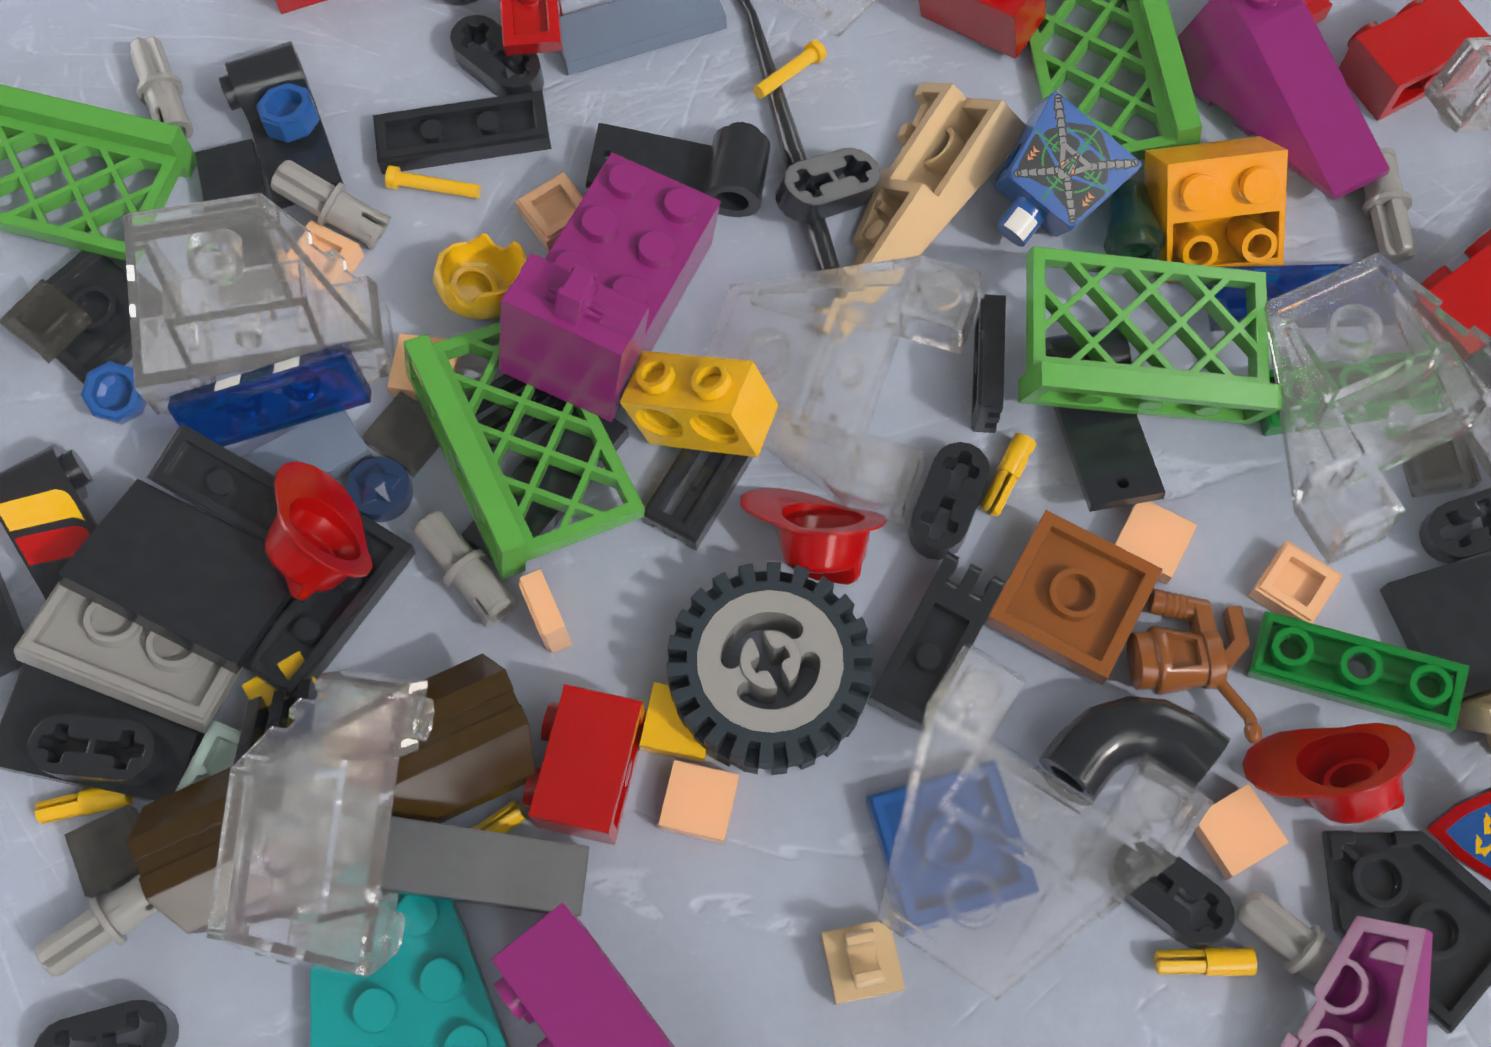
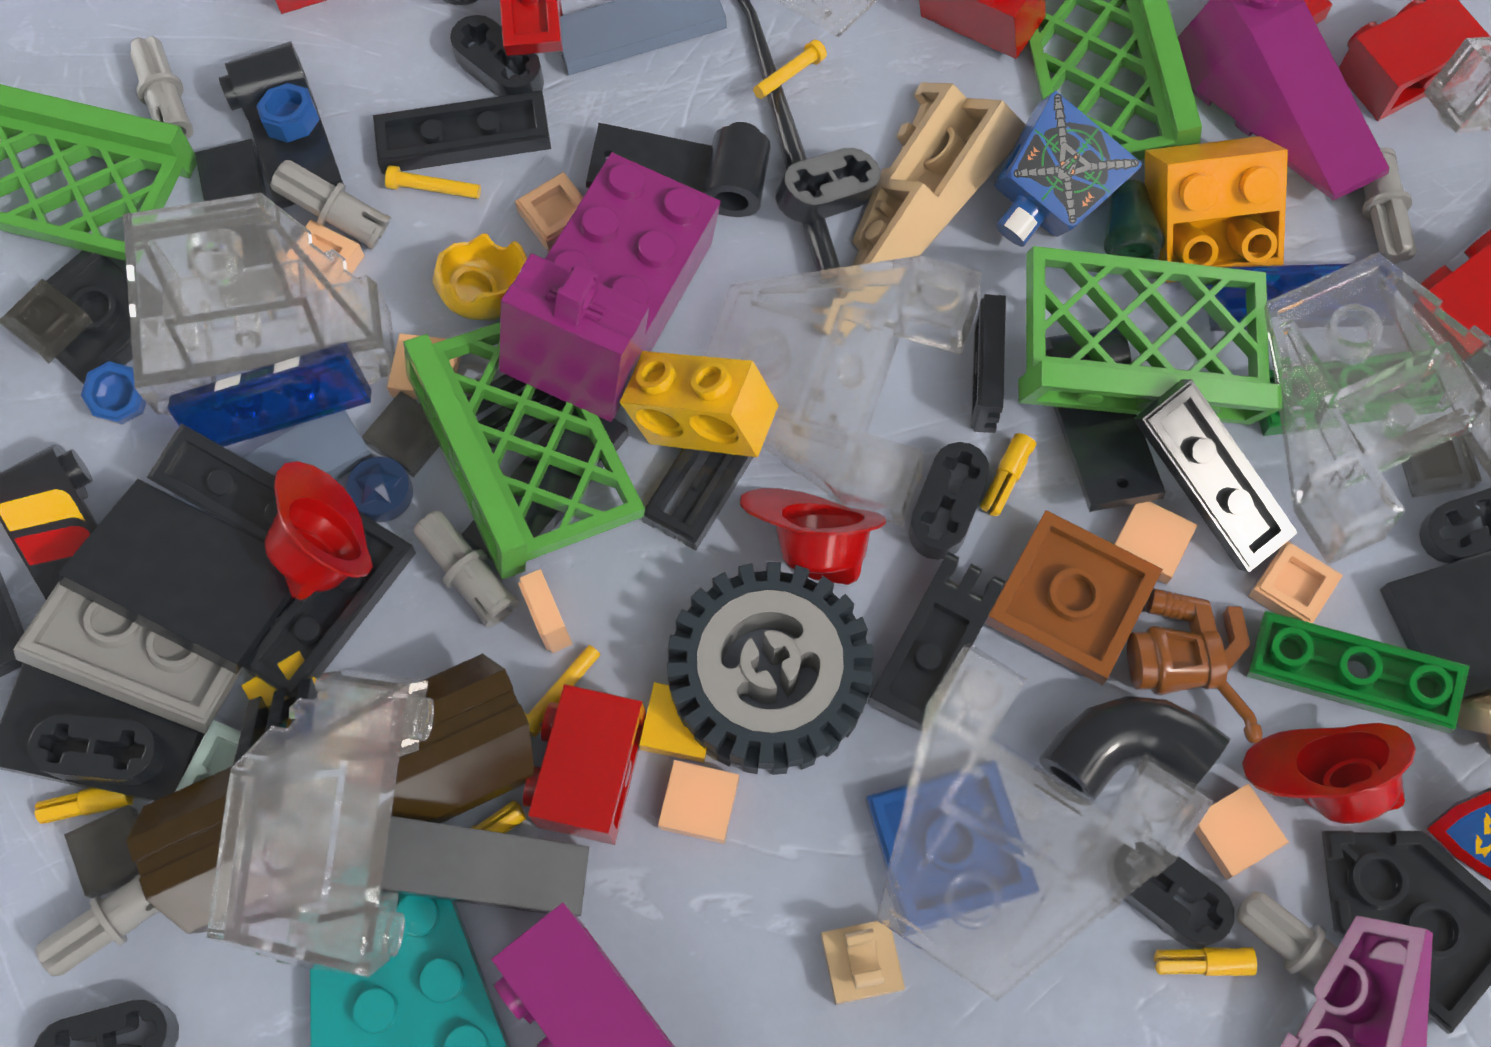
(569, 677): none -> yellow piece
(1215, 475): none -> tile

